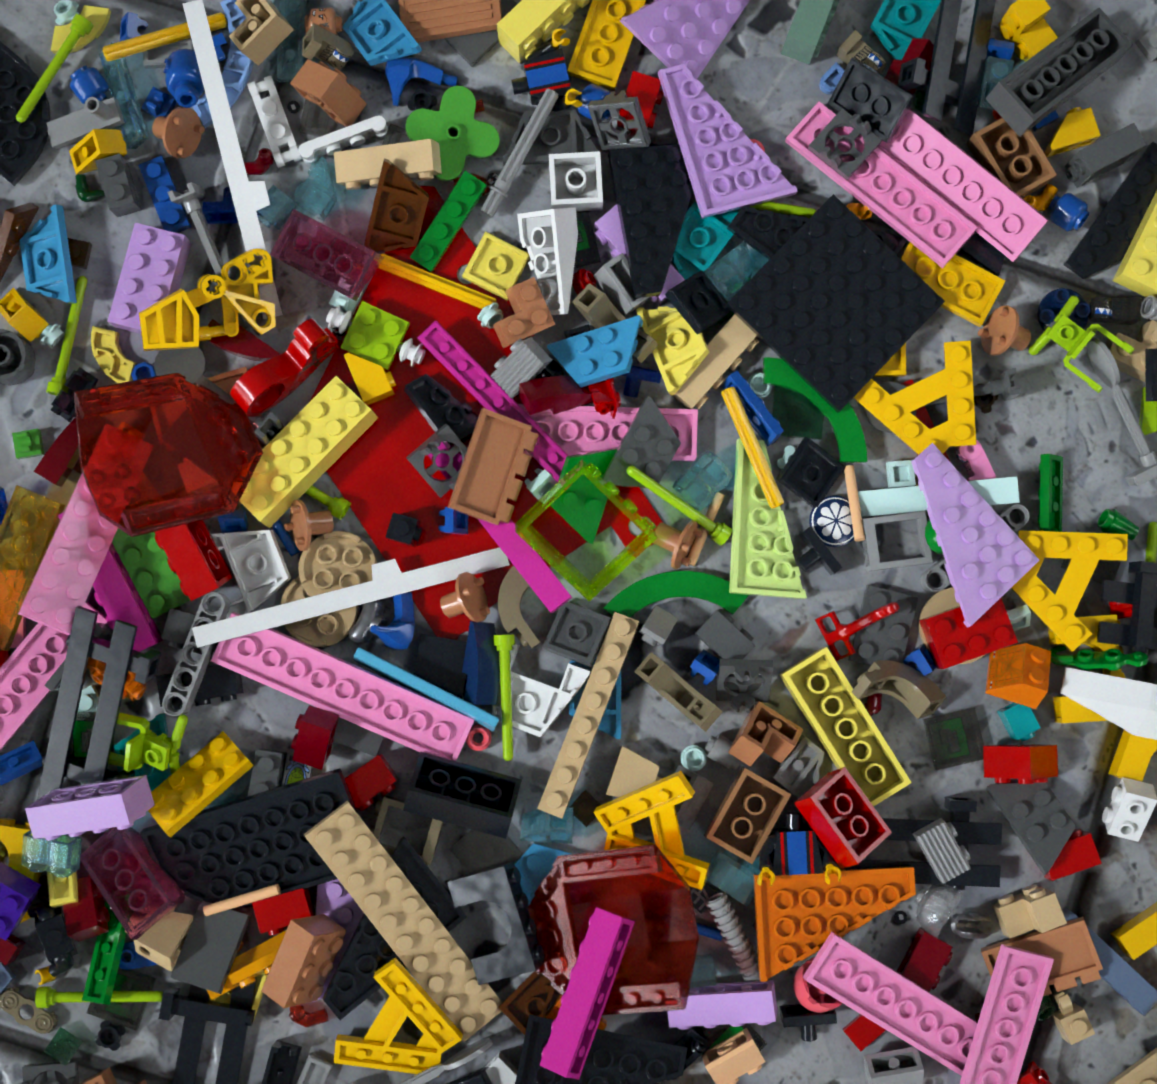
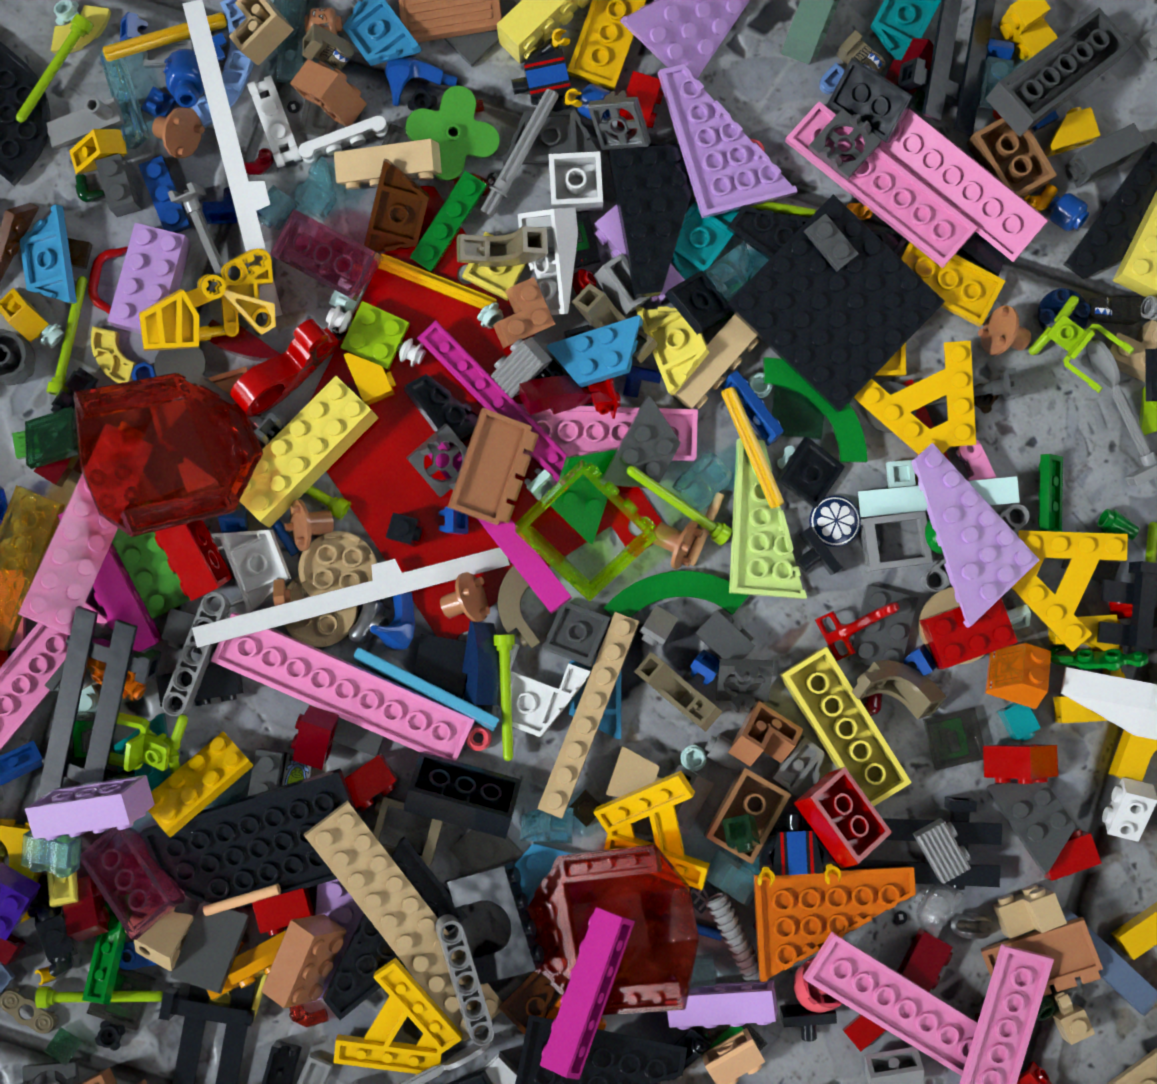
(51, 438): none -> clear green tile
(88, 83): blue head -> none
(96, 273): none -> red animal
(280, 593): none -> nougat plate
(469, 991): none -> light grey beam
(513, 249): none -> dark tan arch
(741, 833): none -> clear green brick
(831, 242): none -> dark grey plate
(854, 503): light nougat bar -> none

